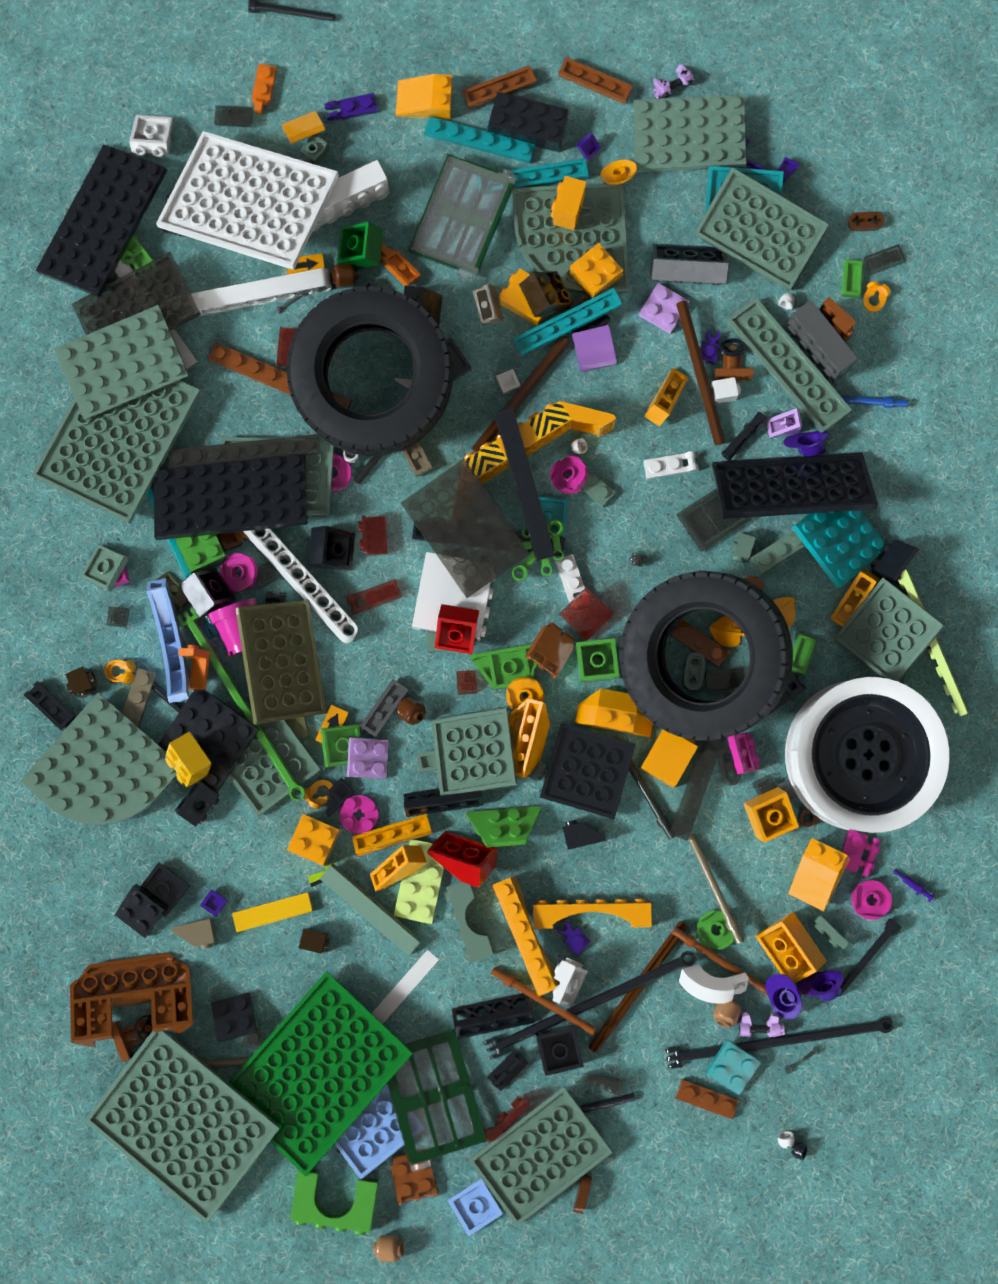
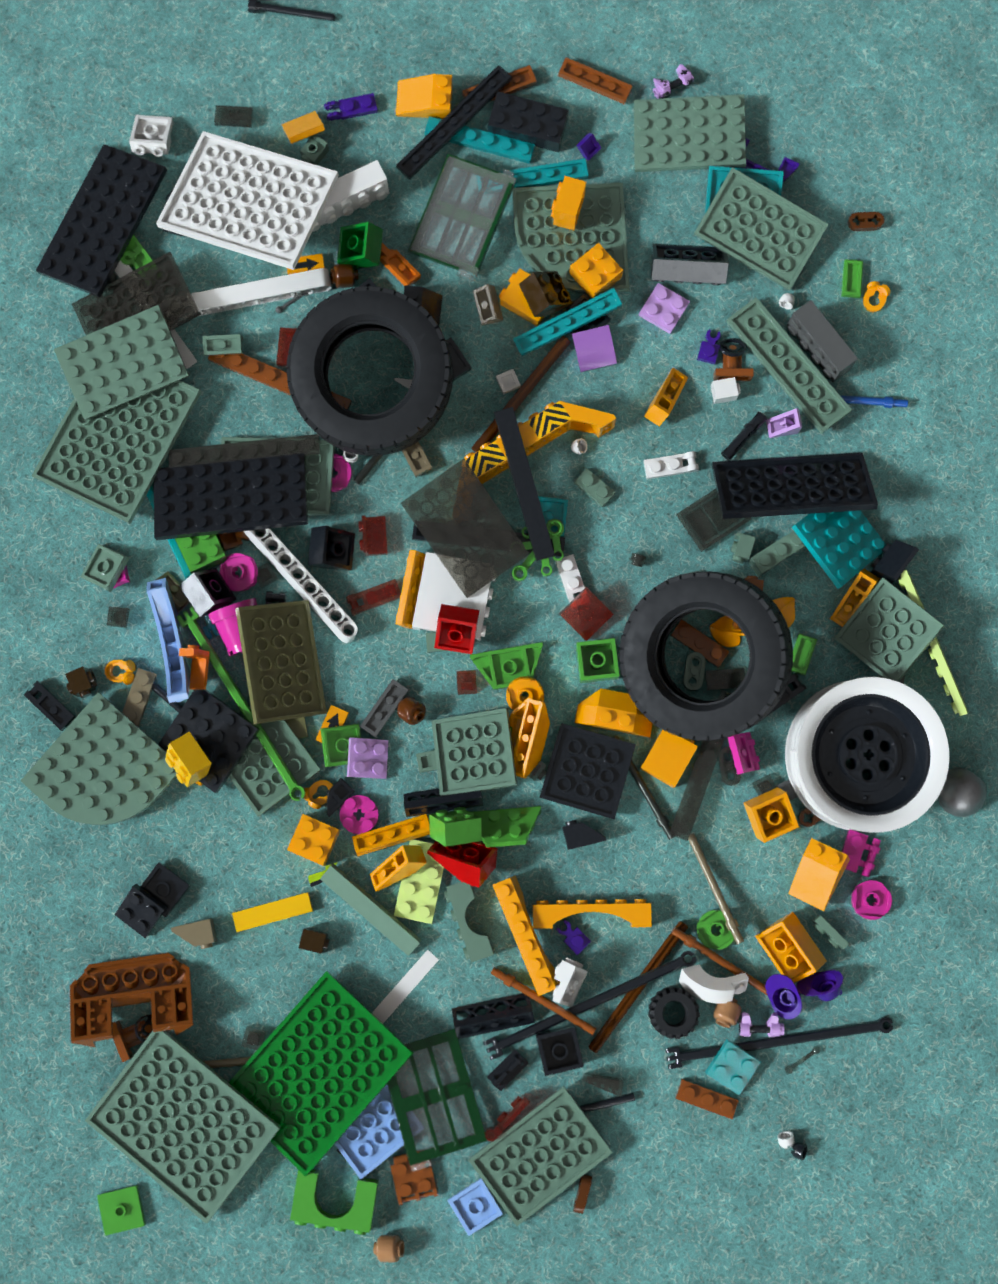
(121, 1210): none -> bright green plate
(197, 792): black brick -> none
(214, 903): dark purple plate -> none
(222, 344): none -> sand green panel
(234, 1017): black plate -> none
(263, 87): orange hinge -> none
(410, 589): none -> light orange plate
(454, 122): none -> black tile
(455, 827): none -> bright green brick
(551, 649): dark orange plate -> none
(578, 477): dark pink plate -> none
(618, 172): light orange dish -> none
(691, 1012): none -> black tyre
(700, 373): reddish brown axle -> none
(808, 443): dark purple piece -> none
(838, 318): dark orange plate -> none
(884, 259): clear smoke plate -> none
(890, 929): black piece -> none
(915, 886): dark purple piece -> none
(962, 793): none -> flat silver cylinder

